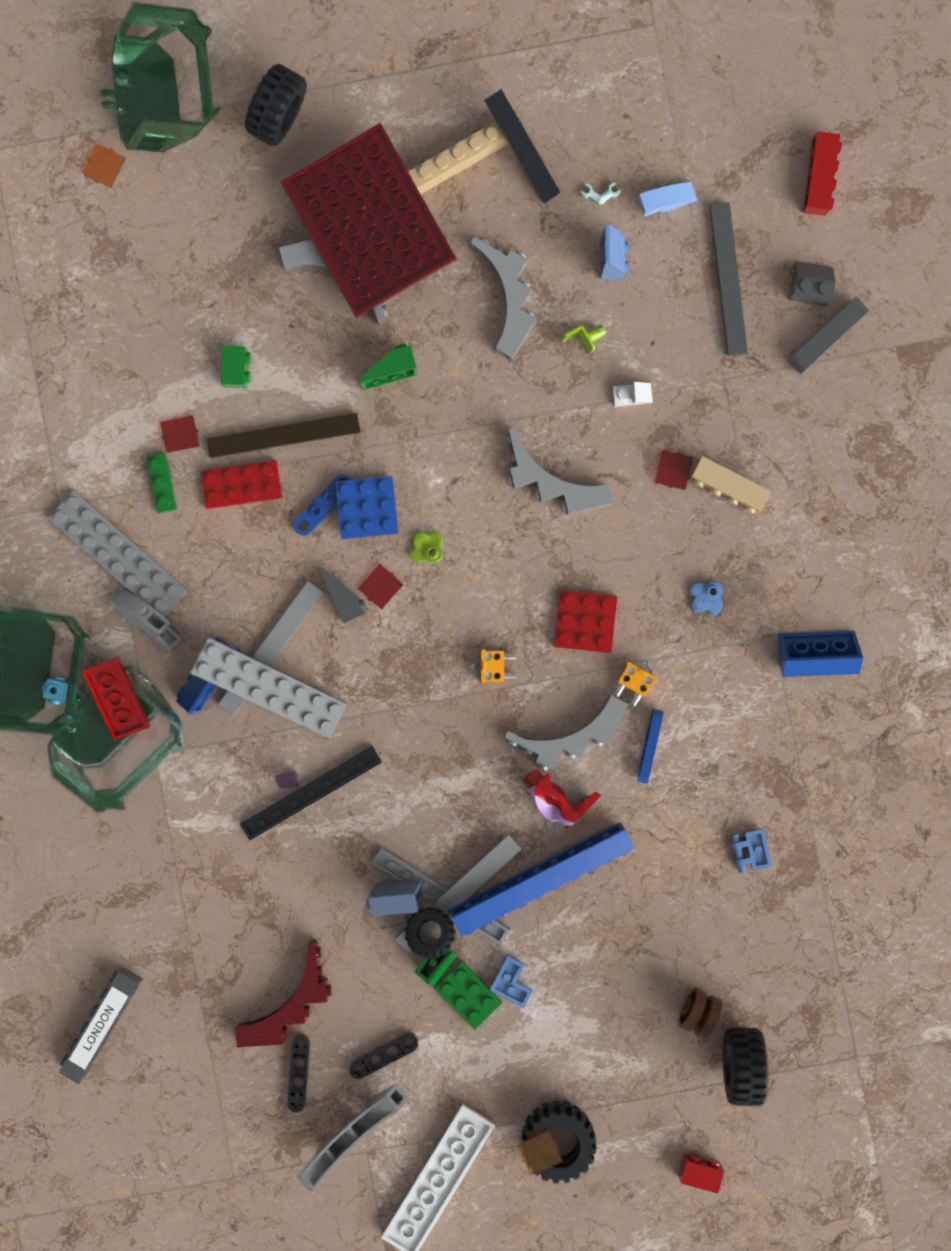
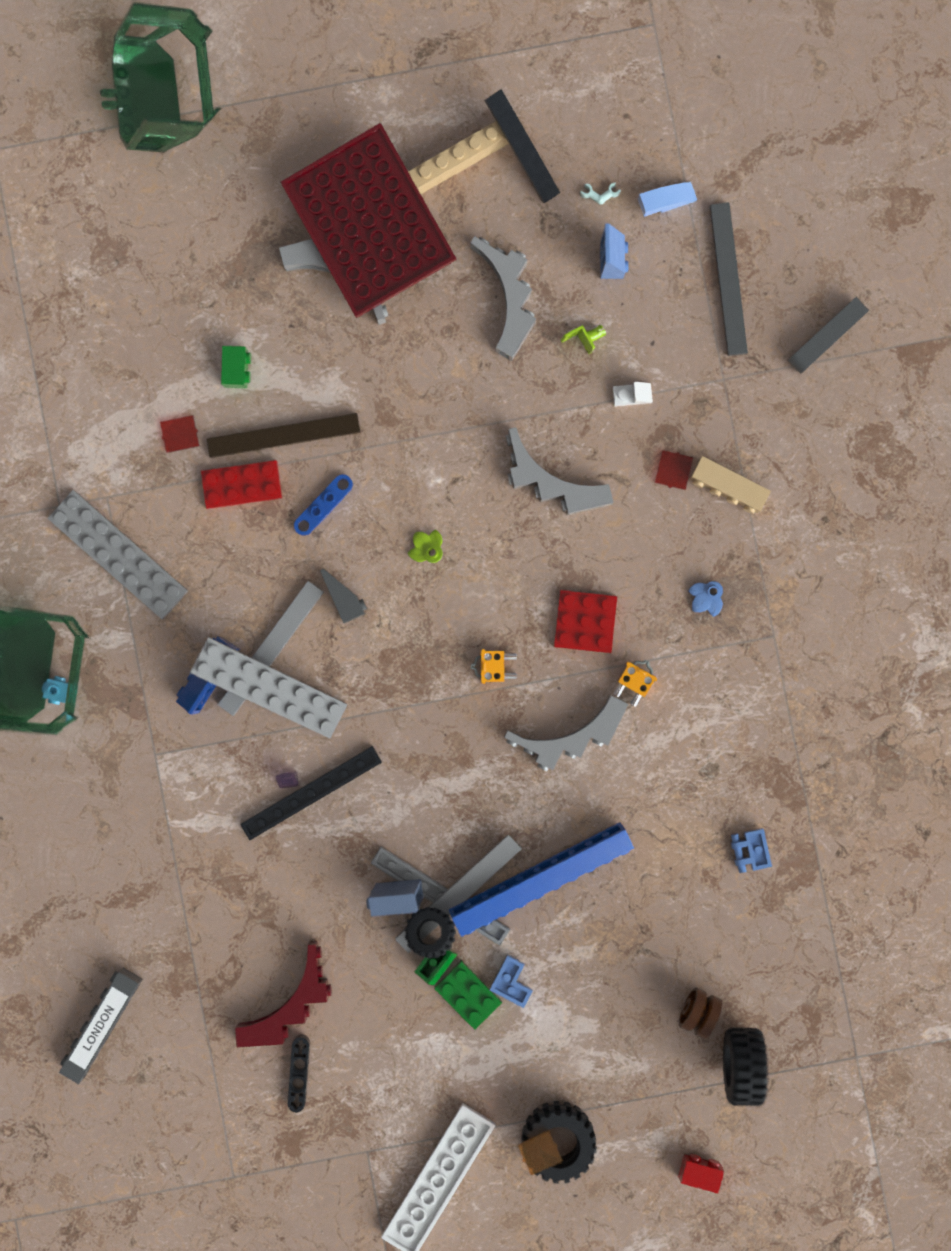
(103, 165): clear orange piece -> none
(107, 770): windscreen -> none
(116, 698): red plate -> none
(147, 618): light grey slope -> none
(161, 483): green plate -> none
(275, 104): black tyre -> none
(353, 1130): light grey arch -> none
(366, 507): blue plate -> none
(380, 586): clear red piece -> none
(385, 1058): black beam -> none
(393, 367): green slope -> none
(552, 801): red hips -> none
(650, 746): blue beam -> none
(812, 284): dark grey slope -> none
(819, 653): blue slope -> none
(821, 173): red brick -> none

